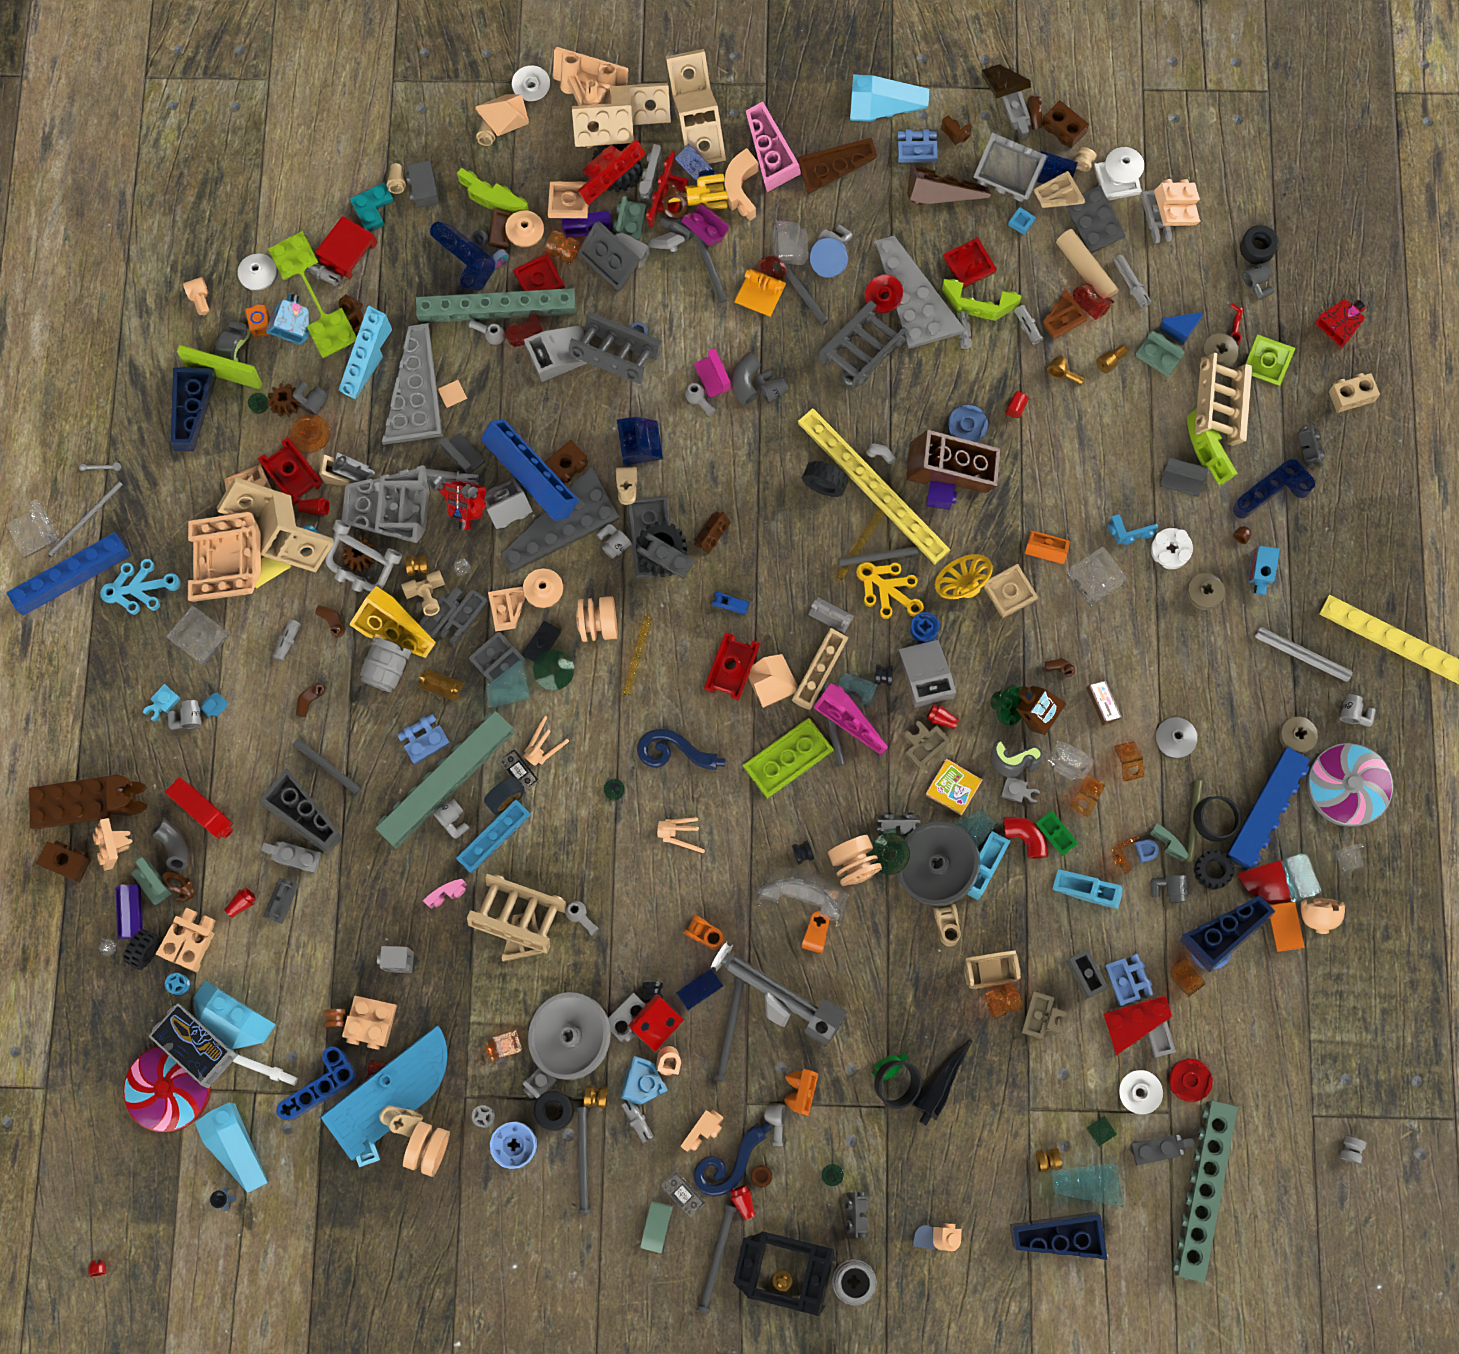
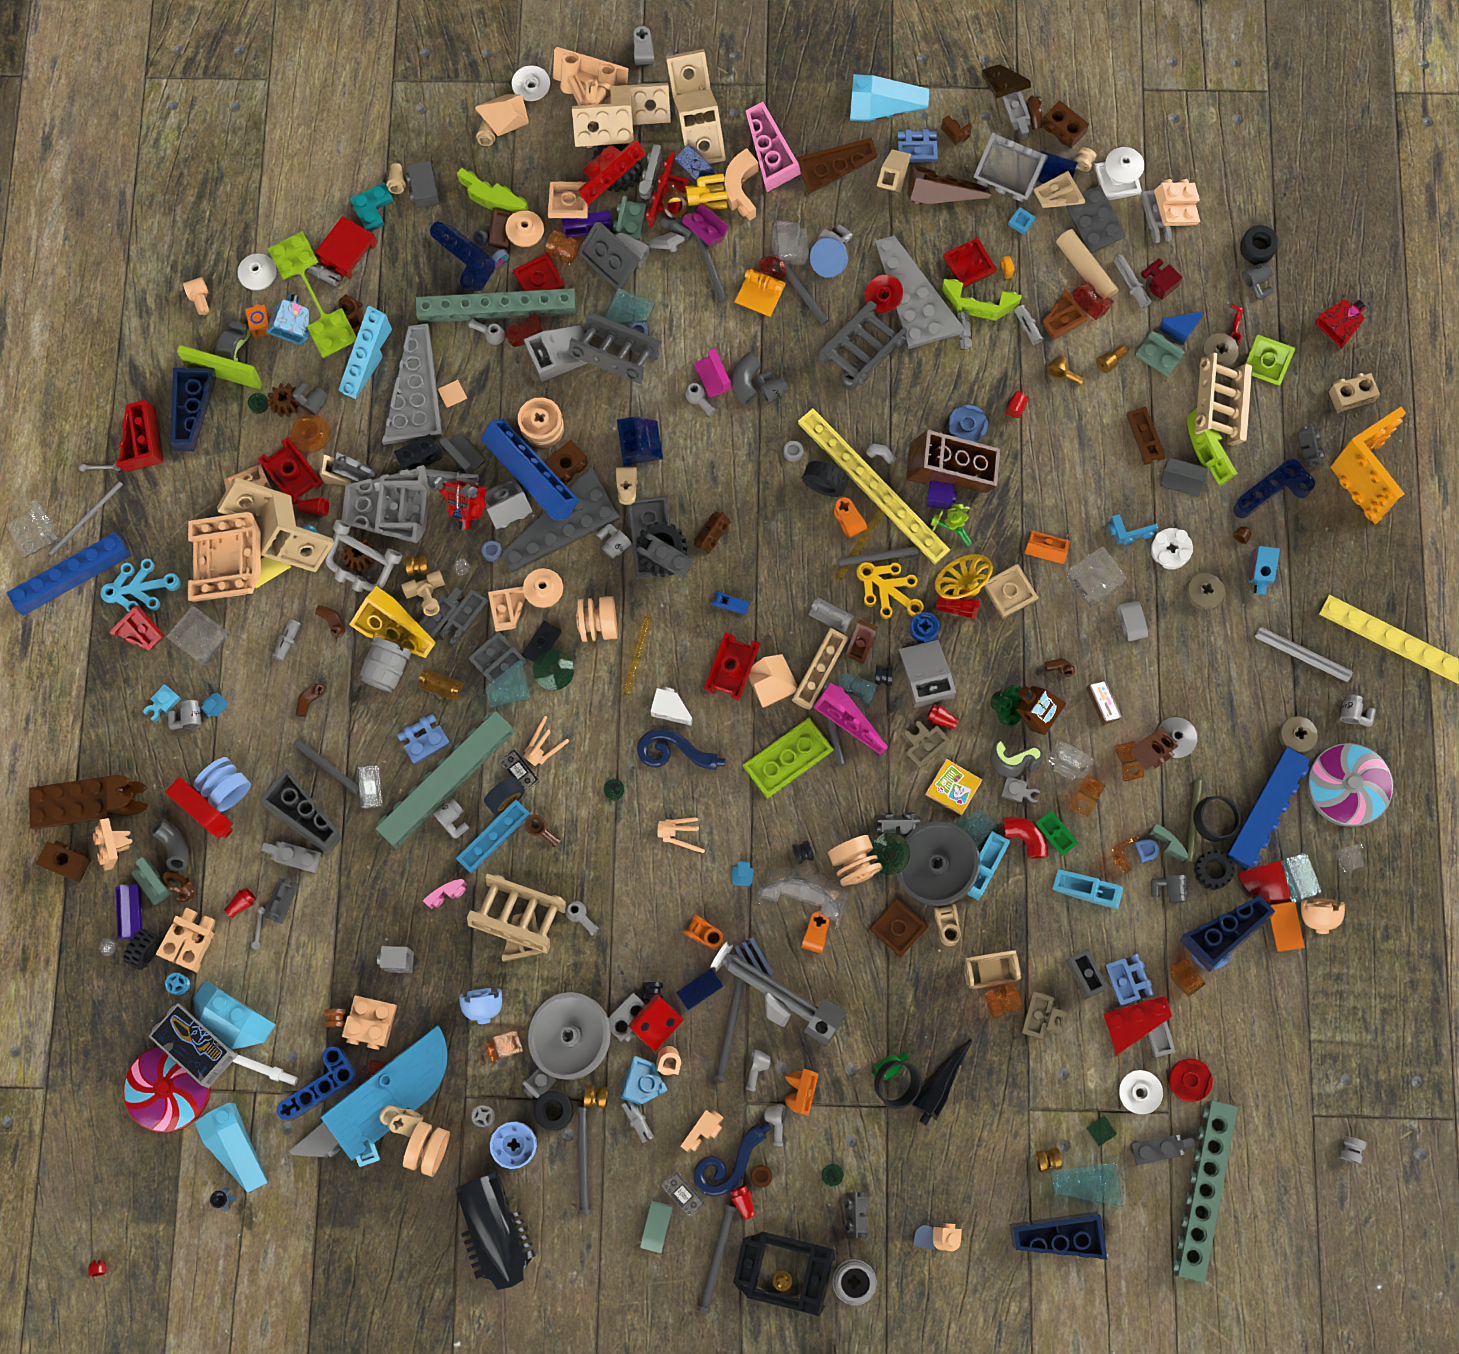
(138, 629): none -> wing
(140, 438): none -> red wedge
(222, 784): none -> light blue wheel
(256, 945): none -> light grey hinge
(317, 1144): none -> light grey slope
(369, 787): none -> clear tile
(418, 453): none -> black brick
(481, 1004): none -> light blue cylinder
(491, 551): none -> sand blue tile
(494, 1232): none -> black connector
(540, 422): none -> light nougat wheel
(540, 829): none -> reddish brown bar
(629, 308): none -> clear light blue wing
(643, 47): none -> light grey piece
(669, 706): none -> white slope
(742, 874): none -> dark azure piece
(745, 945): none -> sand blue tile
(758, 1062): none -> light grey bar
(793, 451): none -> light grey tile
(850, 521): none -> orange piece
(861, 641): none -> reddish brown slope
(894, 171): none -> tan slope
(898, 927): none -> reddish brown tile
(954, 521): none -> lime plant
(961, 607): none -> red wing
(1007, 267): none -> light orange tile
(1132, 621): none -> light grey beam
(1145, 435): none -> reddish brown plate
(1154, 749): none -> reddish brown brick
(1163, 280): none -> dark red brick
(1364, 474): none -> light orange bracket

